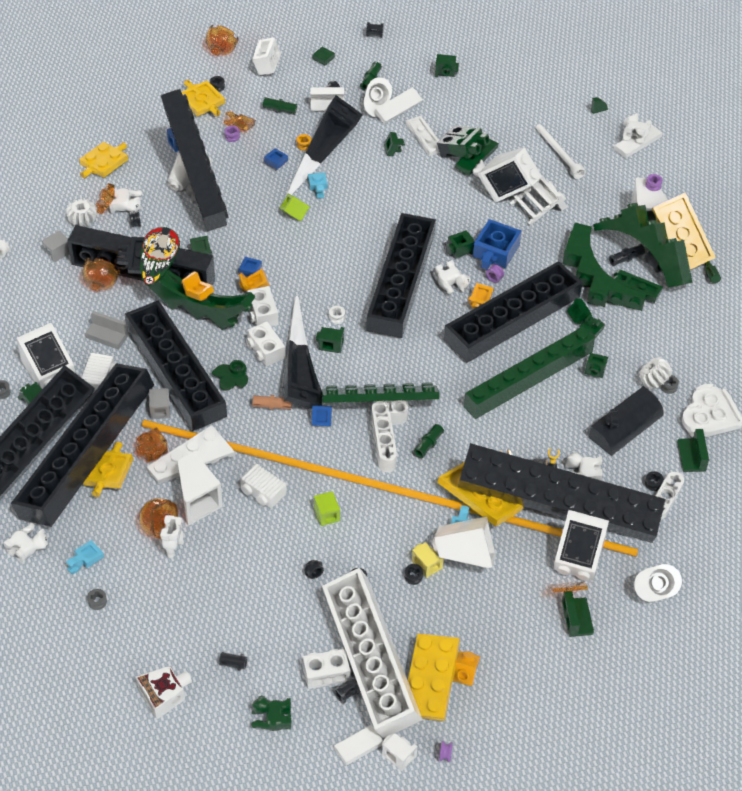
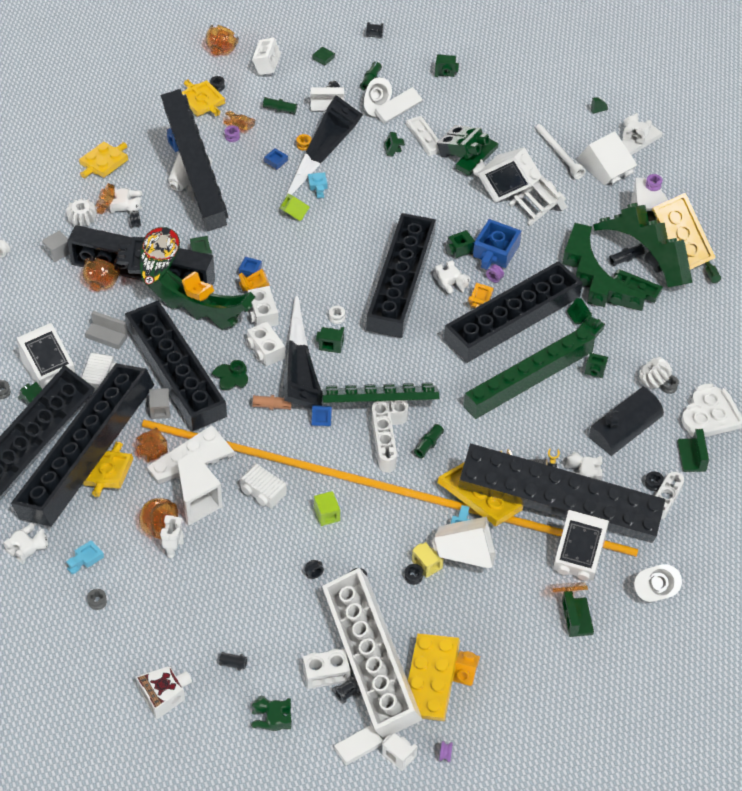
(607, 159): none -> white slope

